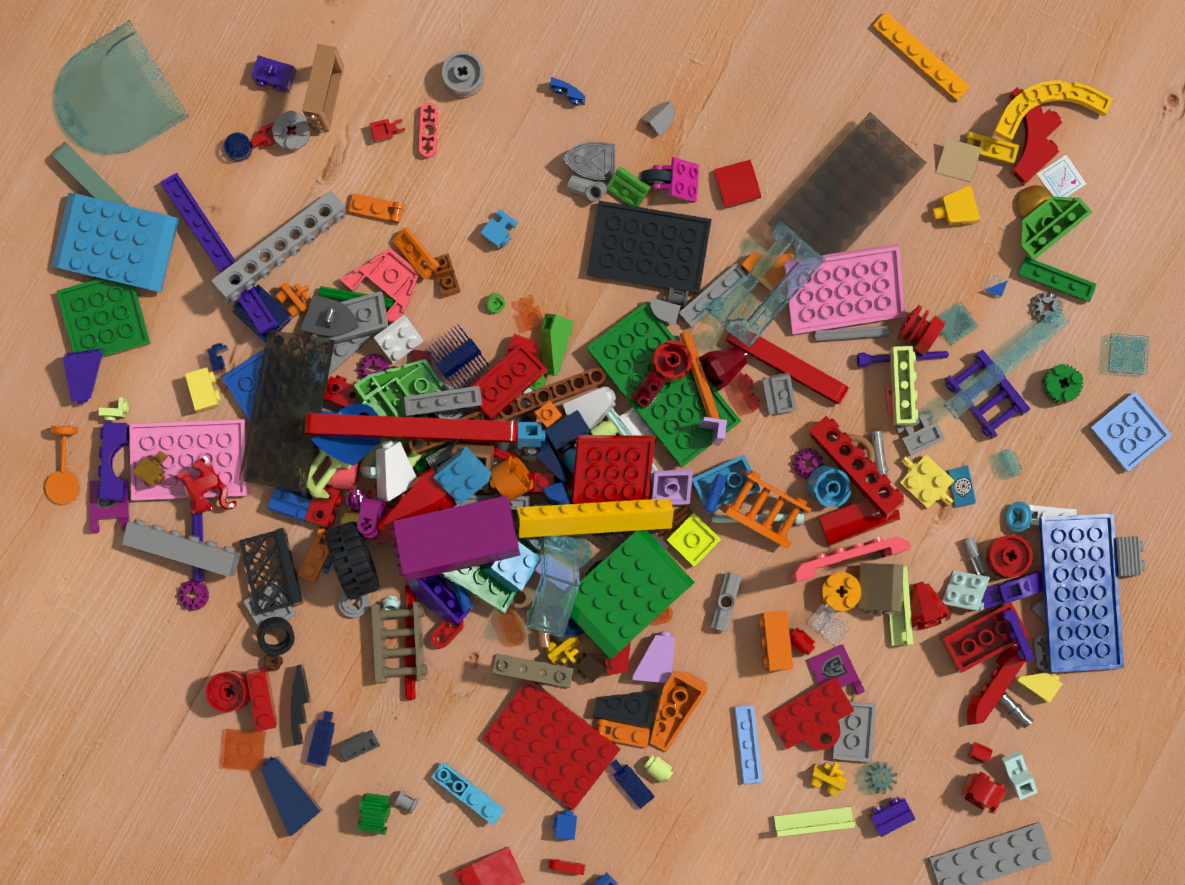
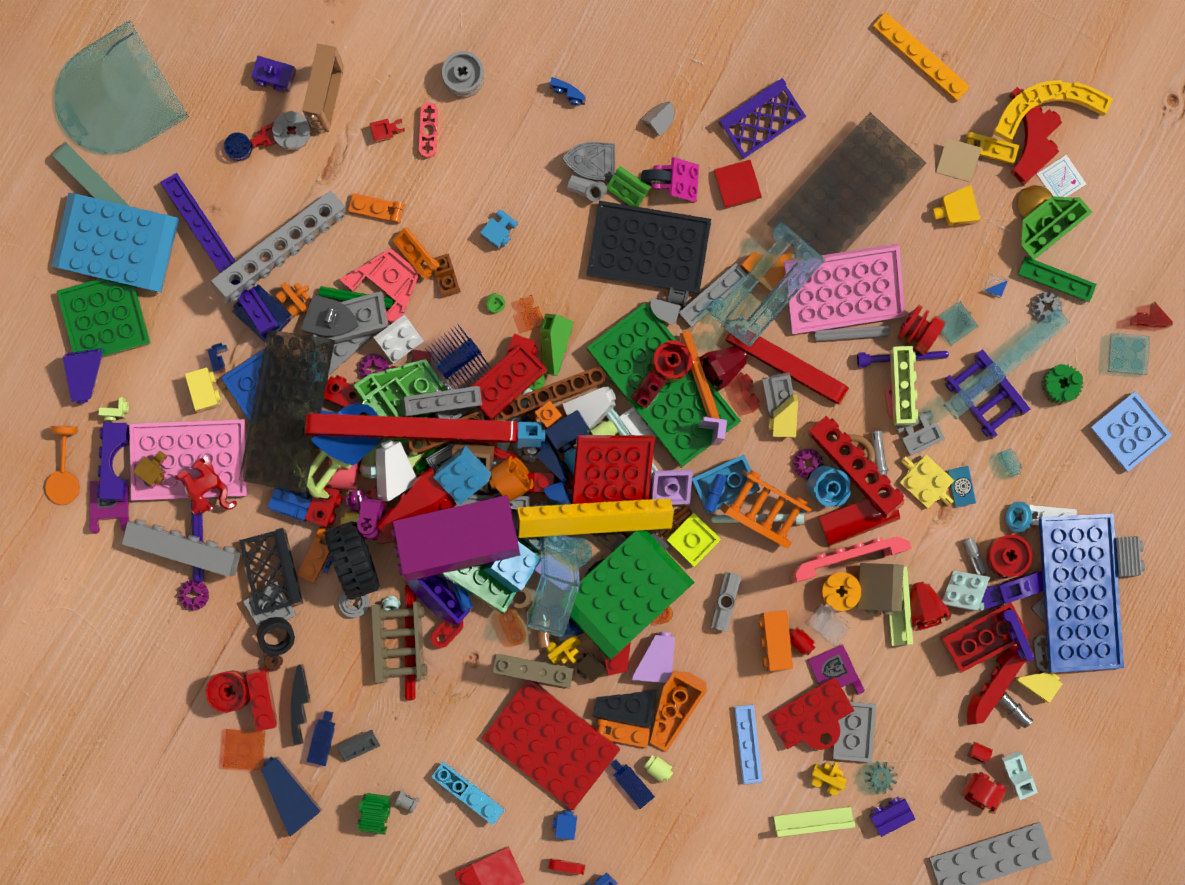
(757, 102): none -> dark purple fence
(785, 418): none -> light yellow slope
(1156, 319): none -> clear red slope

